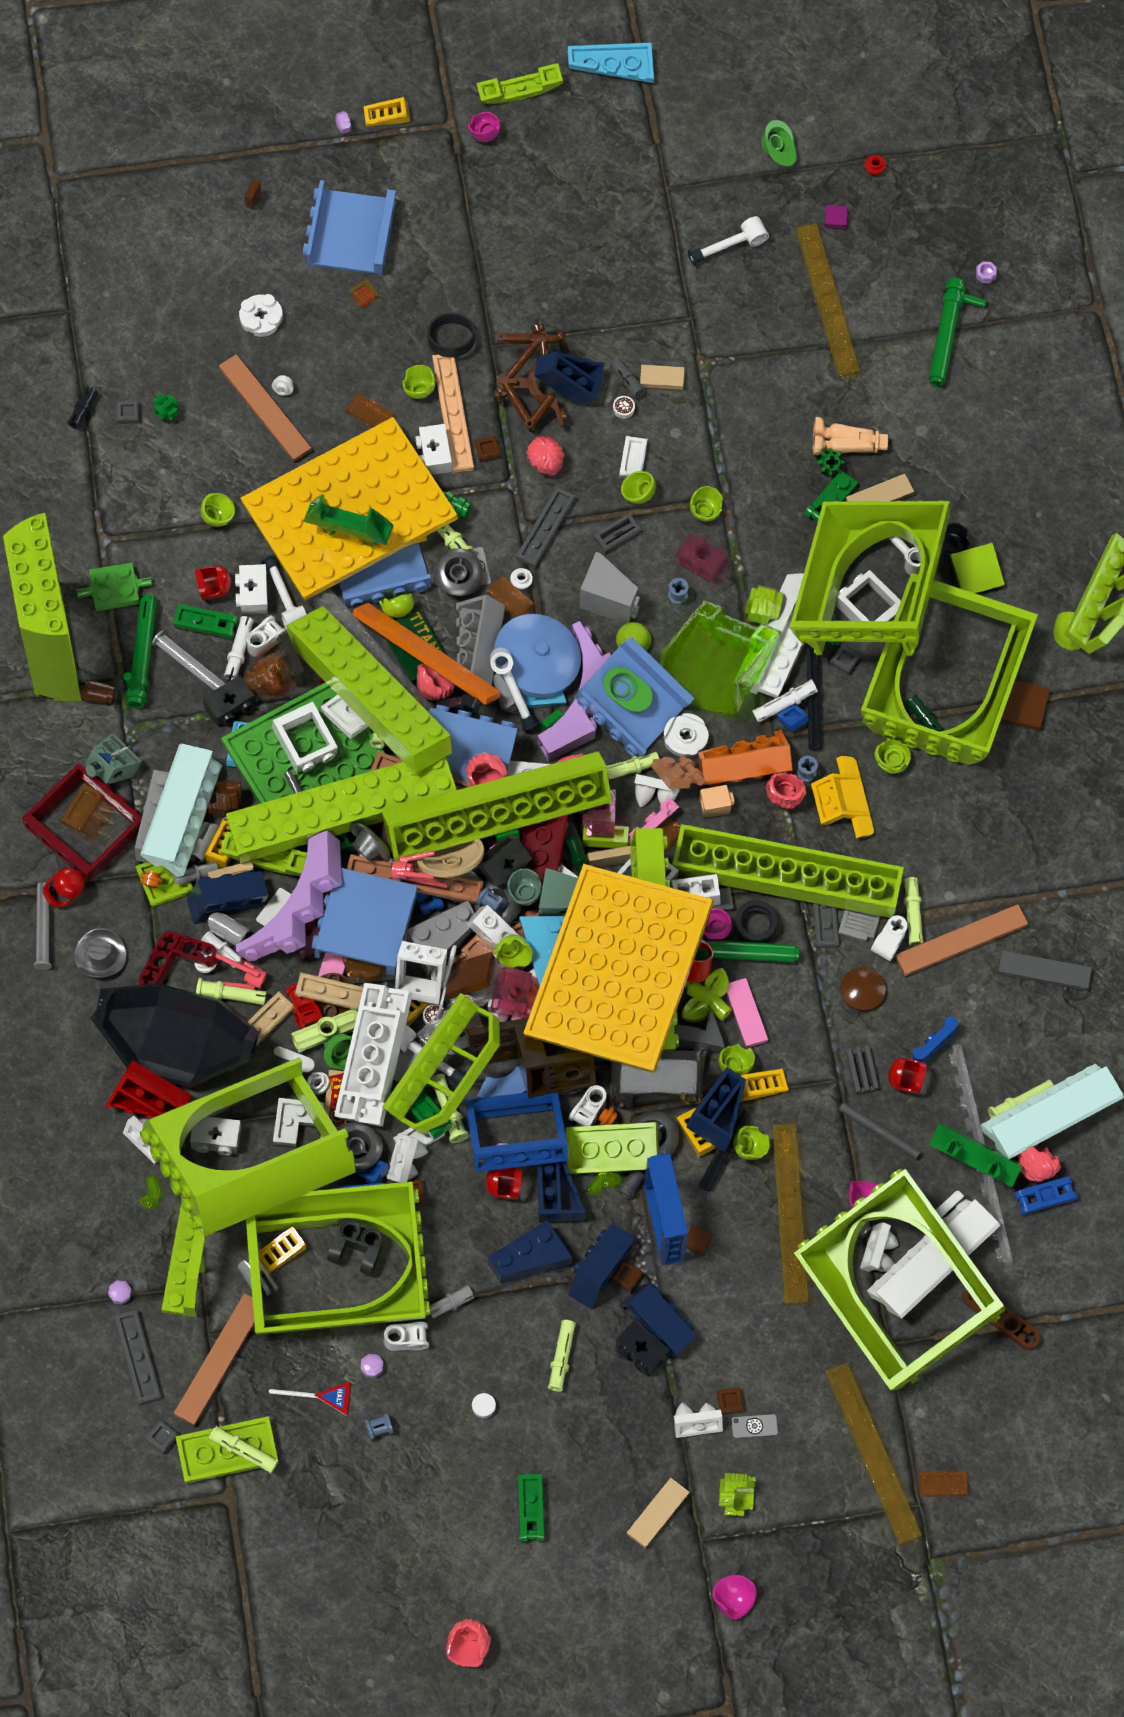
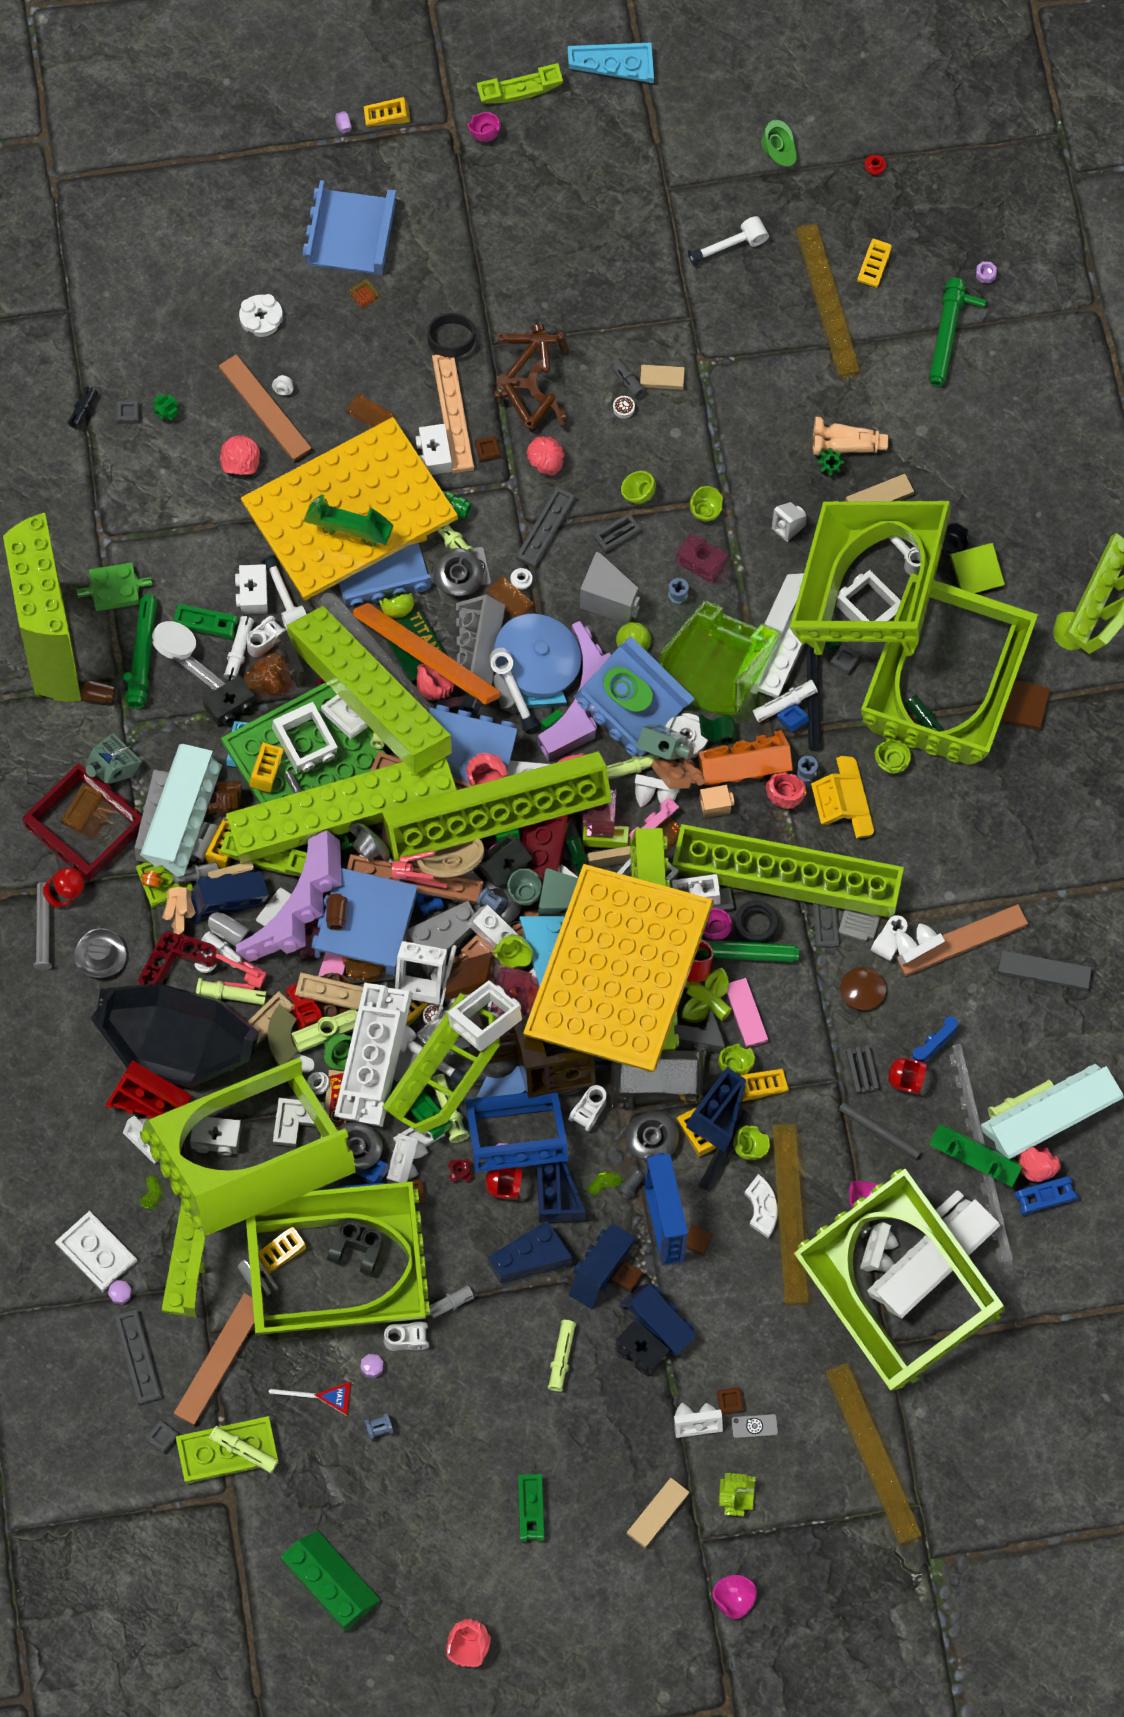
(96, 1251): none -> white tile
(174, 640): none -> white tile
(177, 906): none -> light nougat rock
(213, 581): red helmet -> none
(217, 510): lime piece -> none
(240, 455): none -> coral hair
(252, 194): reddish brown tile -> none
(262, 780): none -> yellow slope
(279, 1035): none -> olive tile
(329, 1580): none -> green slope
(336, 911): none -> reddish brown piece
(419, 382): lime hair -> none
(458, 1164): none -> dark red plate
(479, 1038): none -> white window
(483, 1405): white tile -> none
(570, 376): dark blue wedge -> none
(607, 1116): orange plate -> none
(611, 1147): lime plate -> none
(633, 456): white tile -> none
(664, 742): none -> sand green torso
(719, 730): none -> dark green panel
(763, 604): lime hair -> none
(764, 1206): none -> white tile
(788, 520): none -> white slope
(836, 217): magenta tile -> none
(837, 490): green plate -> none
(880, 251): none -> yellow slope
(909, 949): none -> white tile
(912, 901): yellowish green pin -> none
(942, 1483): clear orange tile -> none
(1011, 1334): reddish brown beam -> none

